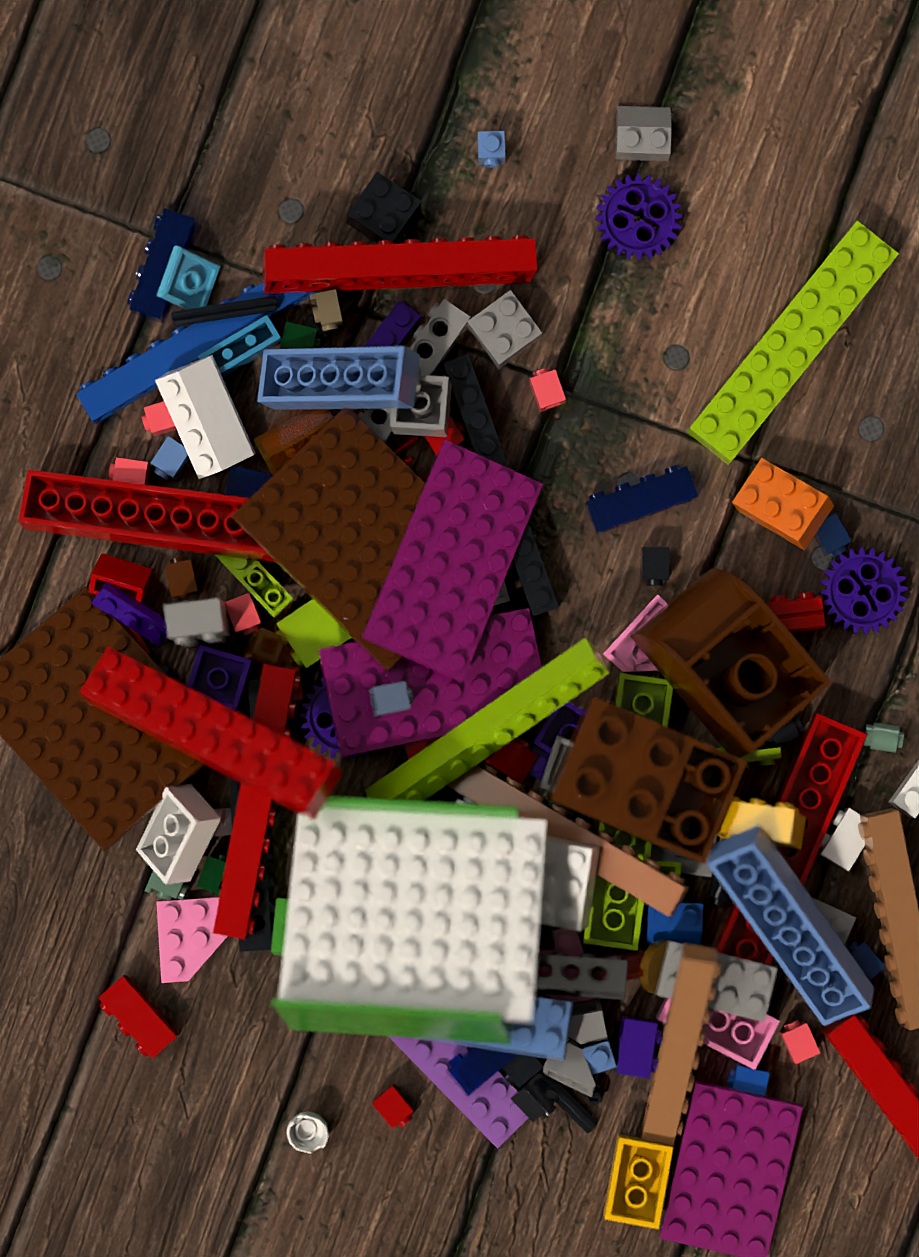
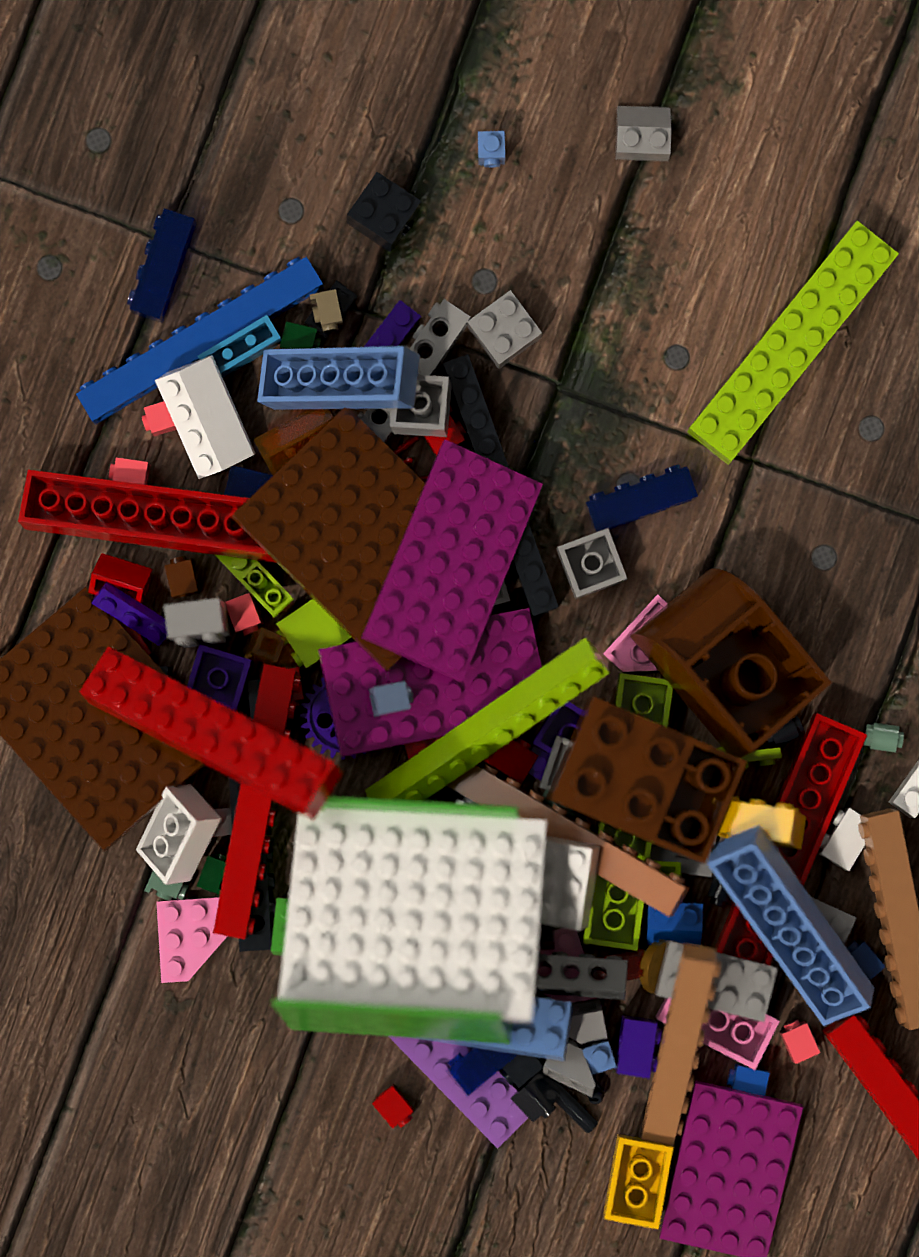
(137, 1017): red brick -> none
(170, 459): medium blue brick -> none
(188, 279): medium azure tile -> none
(224, 311): black axle -> none
(307, 1132): white hair -> none
(398, 265): red brick -> none
(547, 389): coral brick -> none
(591, 563): none -> light grey brick
(626, 238): dark purple gear -> none
(654, 565): black brick -> none
(783, 503): orange brick -> none
(800, 613): red brick -> none
(832, 536): dark blue brick -> none
(883, 577): dark purple gear -> none

